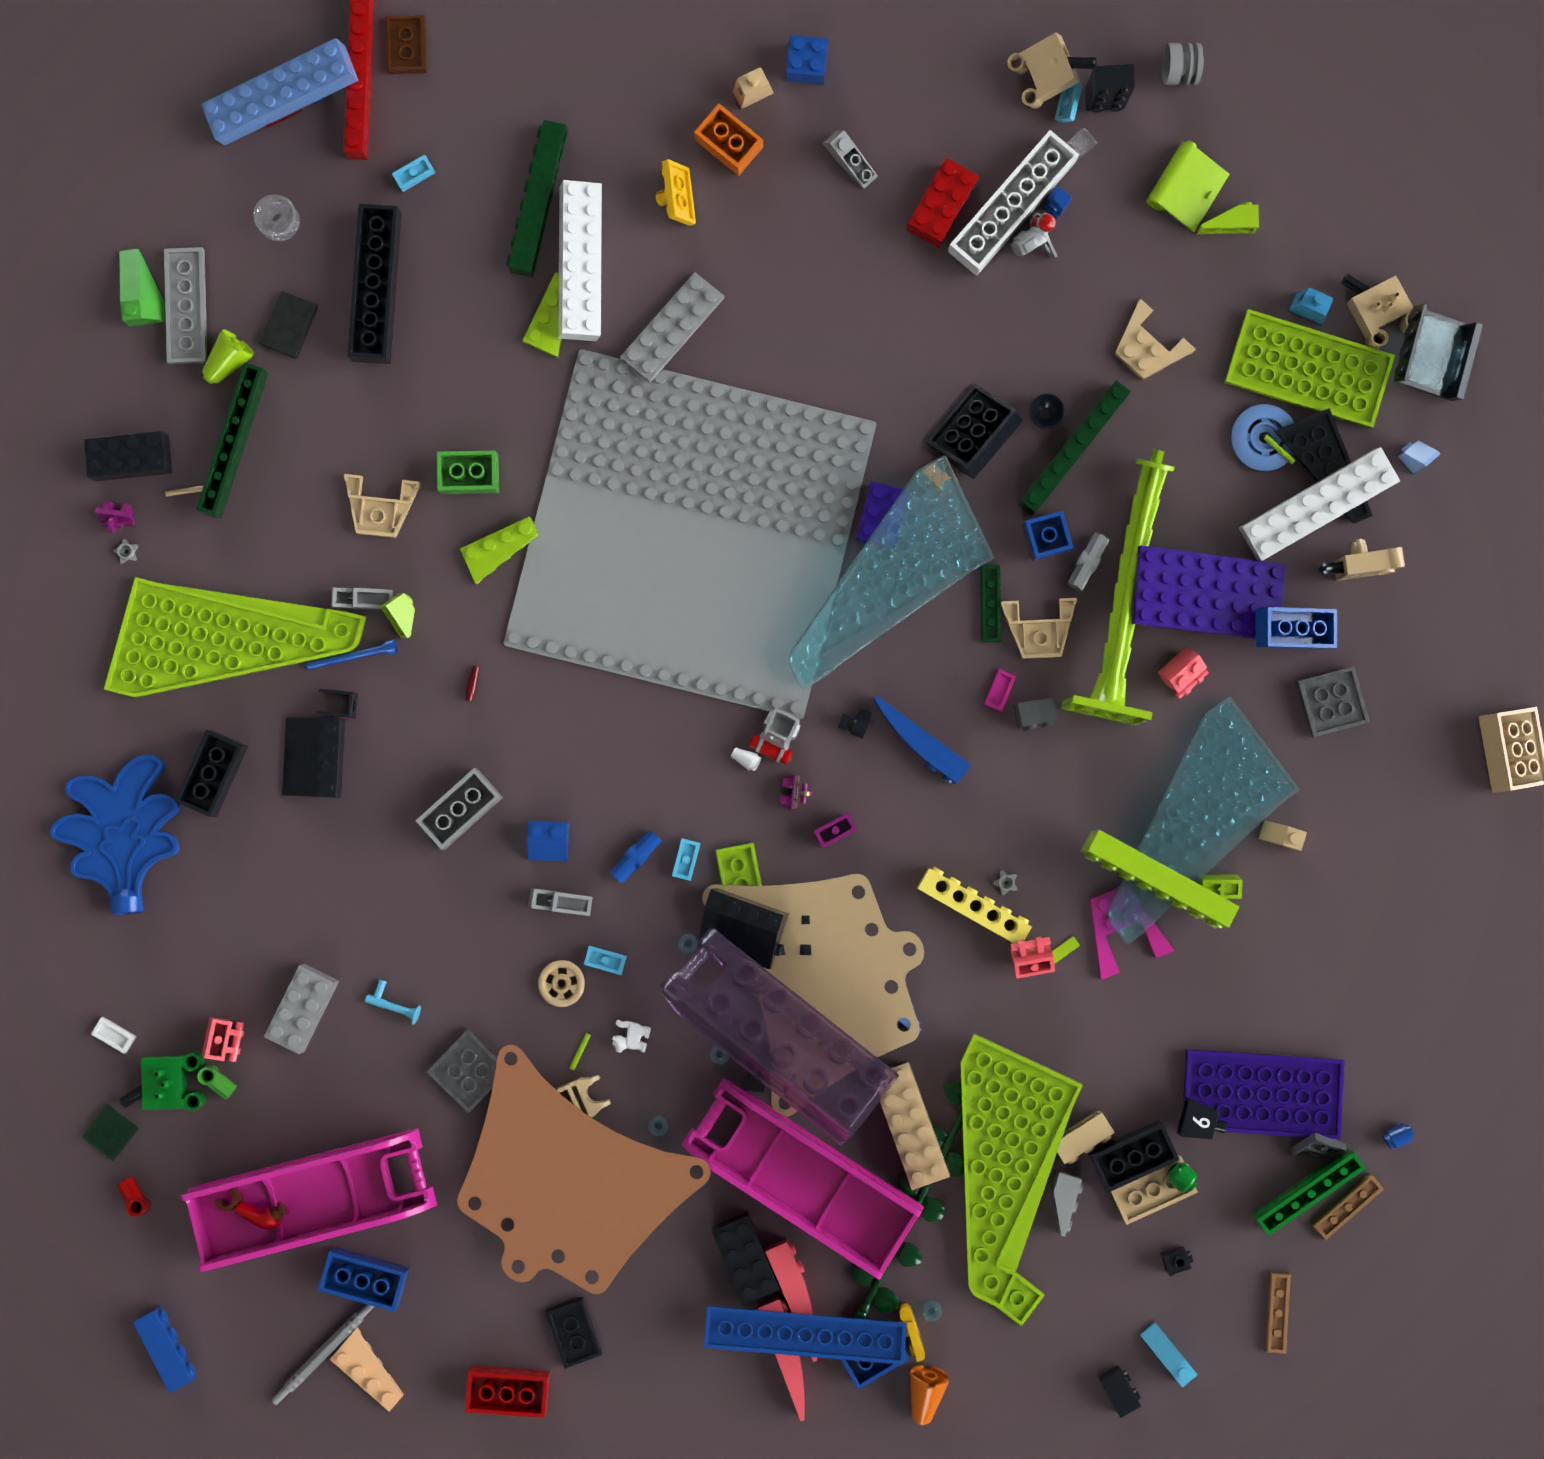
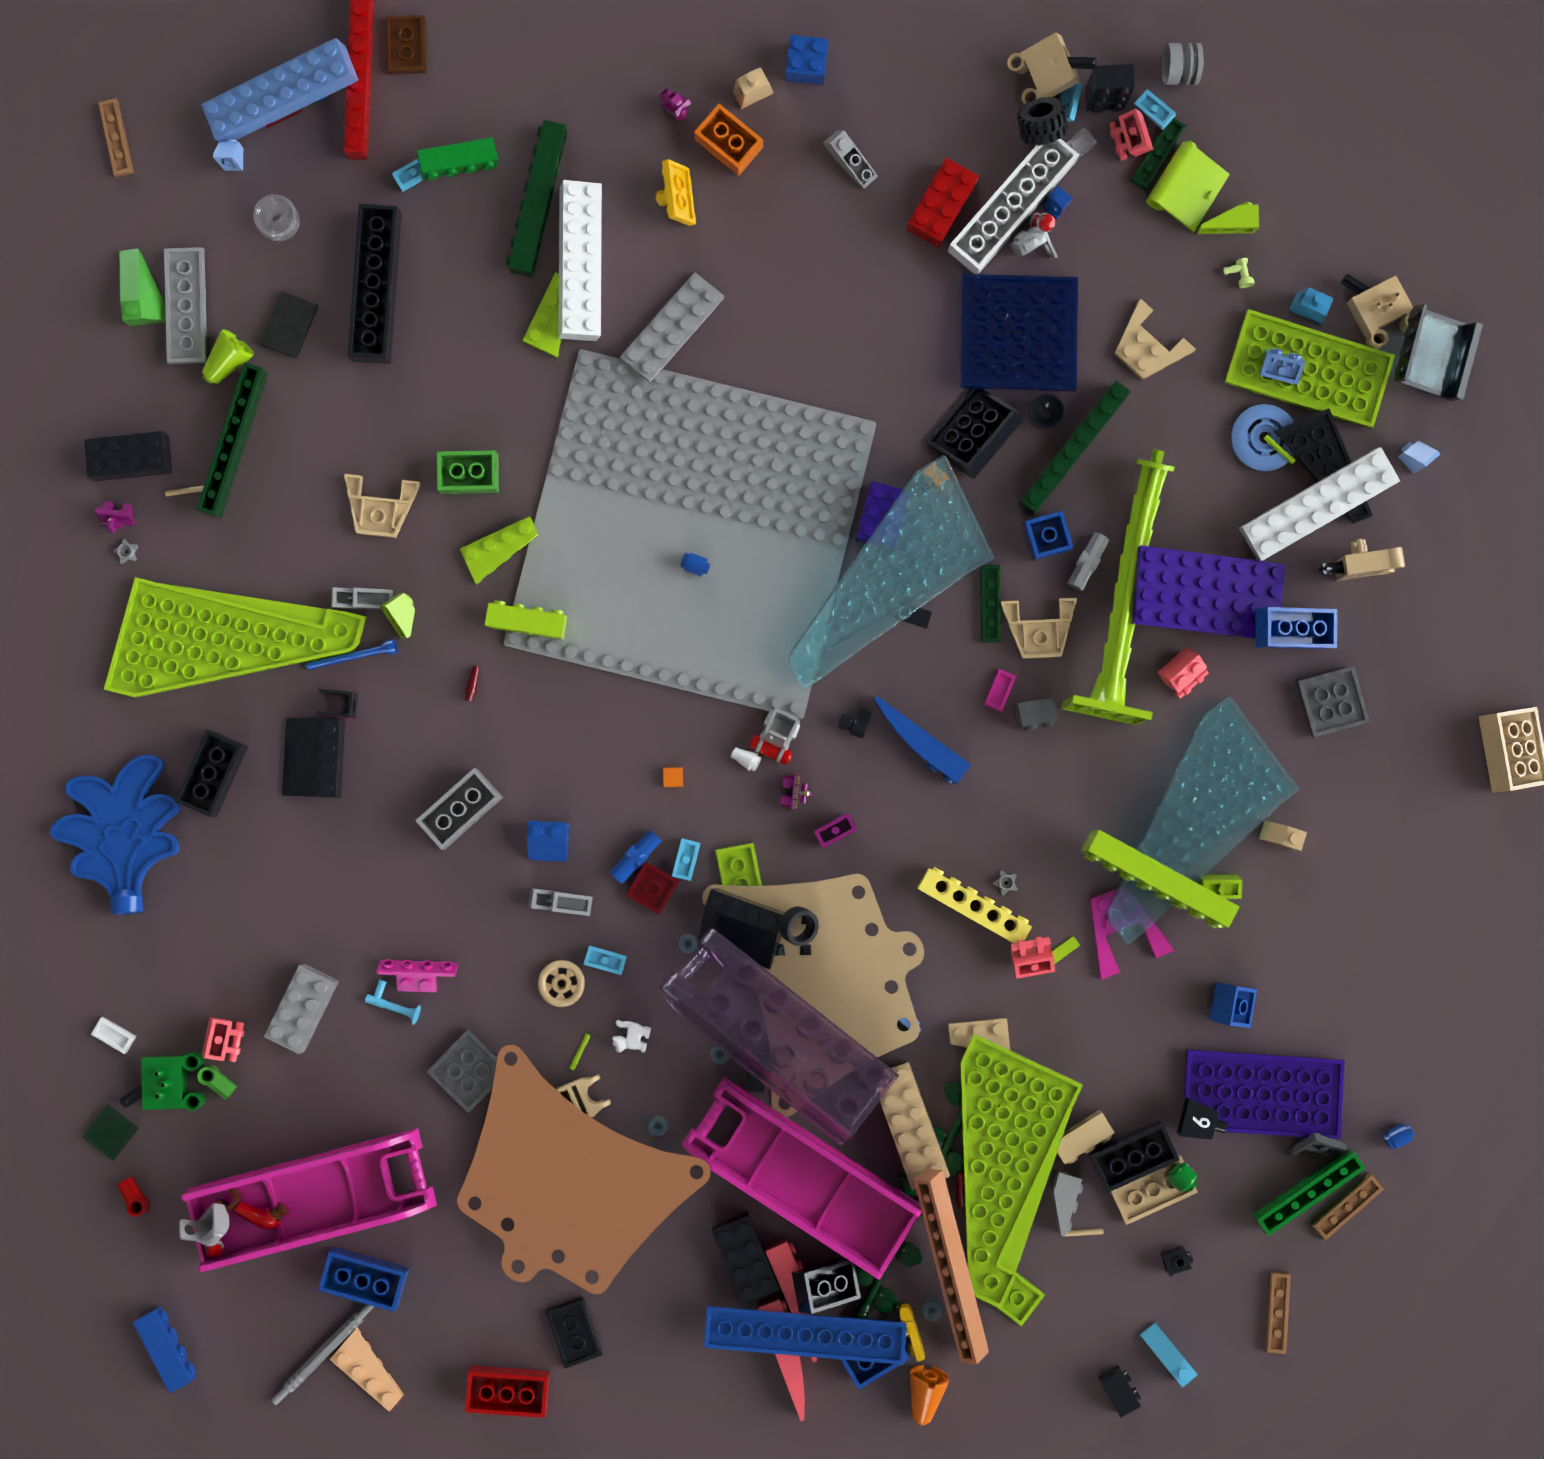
(116, 137): none -> medium nougat tile
(210, 1229): none -> light grey piece
(229, 155): none -> light blue slope
(417, 975): none -> dark pink bracket
(457, 159): none -> green brick
(526, 621): none -> lime brick
(652, 888): none -> dark red plate
(673, 777): none -> orange tile
(674, 104): none -> magenta hips
(695, 564): none -> blue brick
(809, 932): none -> black tyre
(825, 1285): none -> black brick
(919, 618): none -> black sticker
(951, 1266): none -> nougat brick
(960, 1193): none -> dark red animal
(991, 1029): none -> tan wing
(1019, 332): none -> clear blue plate
(1042, 121): none -> black tyre
(1085, 1232): none -> tan piece
(1135, 135): none -> coral brick
(1154, 109): none -> medium azure plate
(1155, 158): none -> dark green tile
(1233, 1005): none -> blue slope
(1241, 267): none -> yellowish green piece
(1282, 366): none -> medium blue bracket

